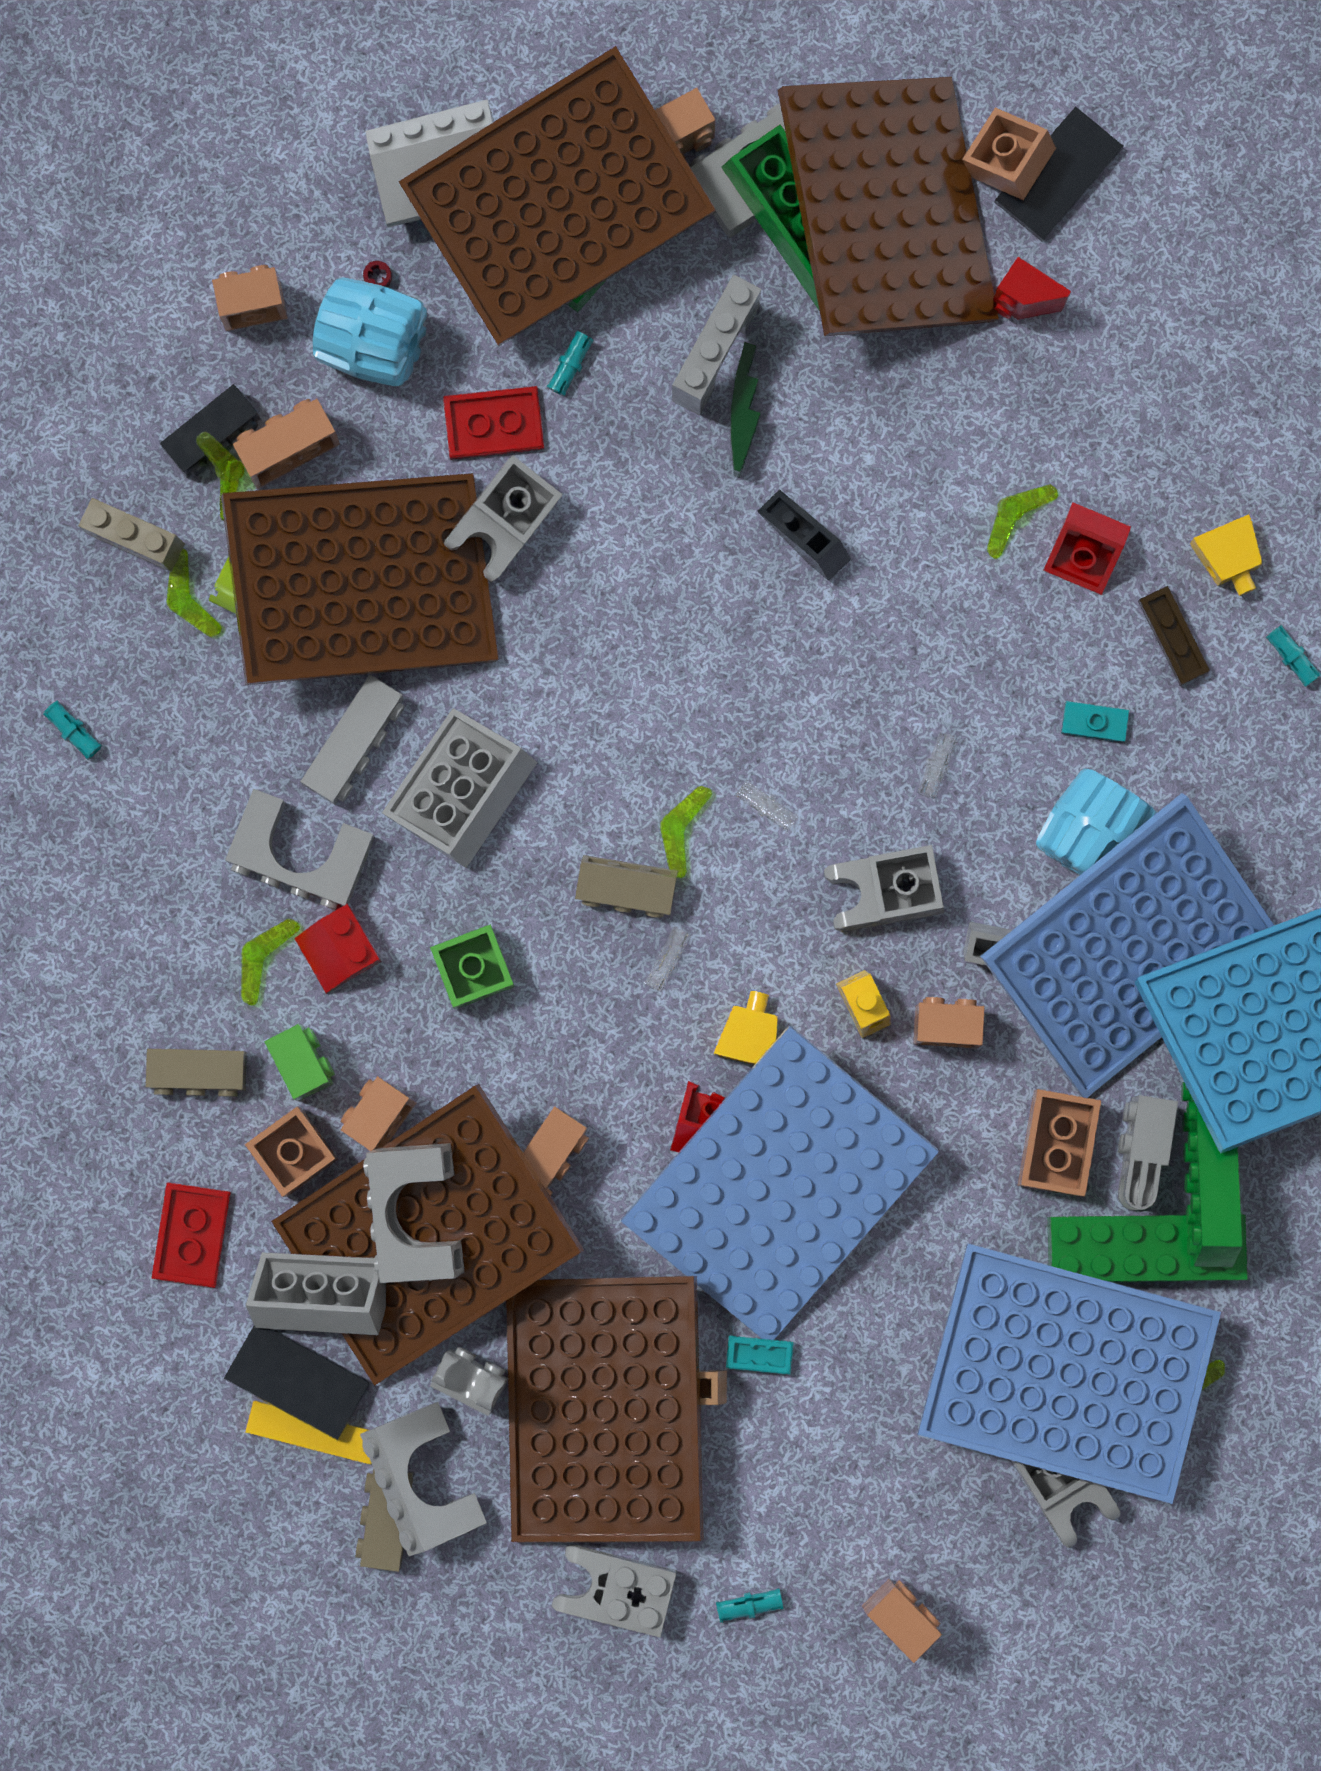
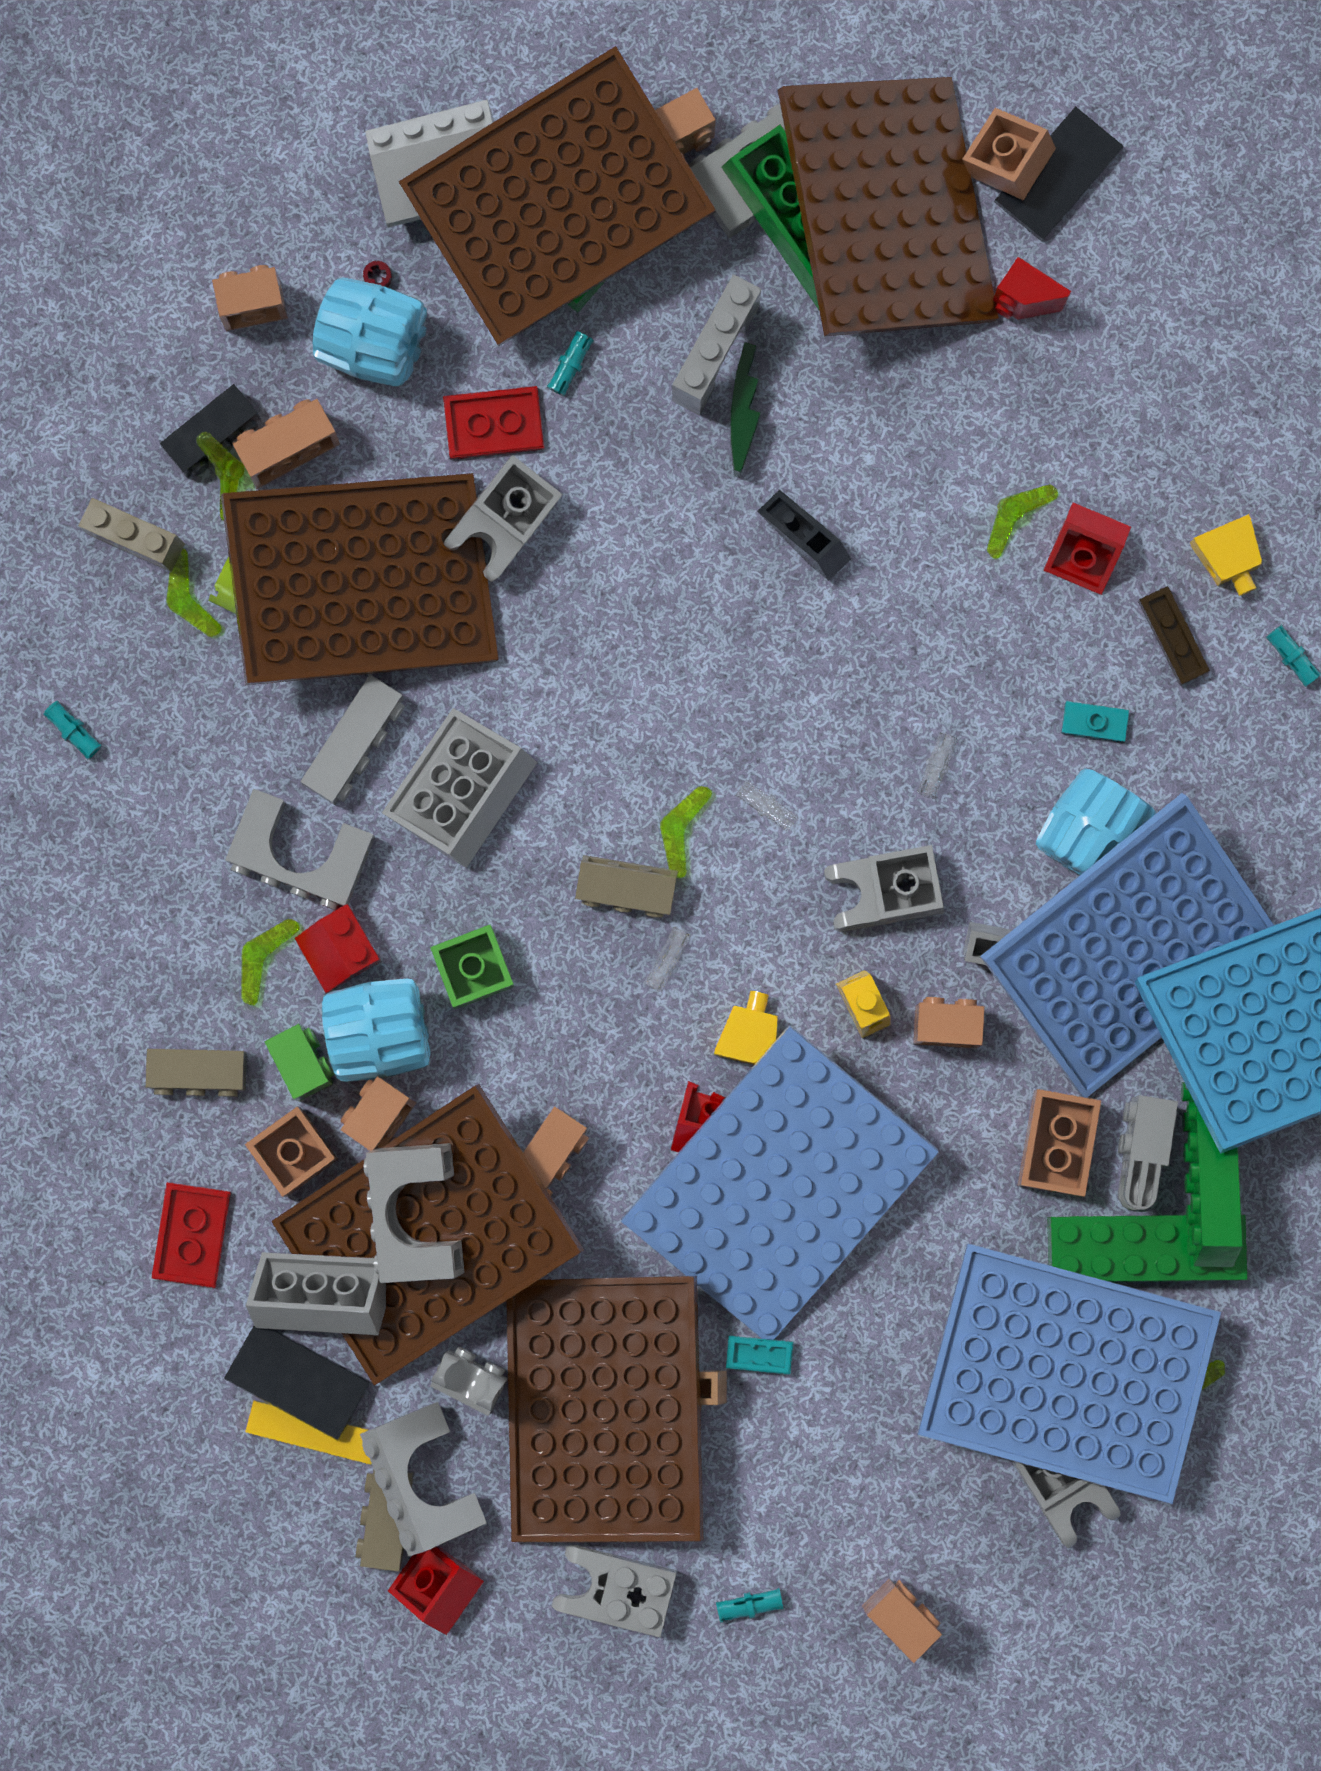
(375, 1030): none -> medium azure wheel
(436, 1588): none -> red slope

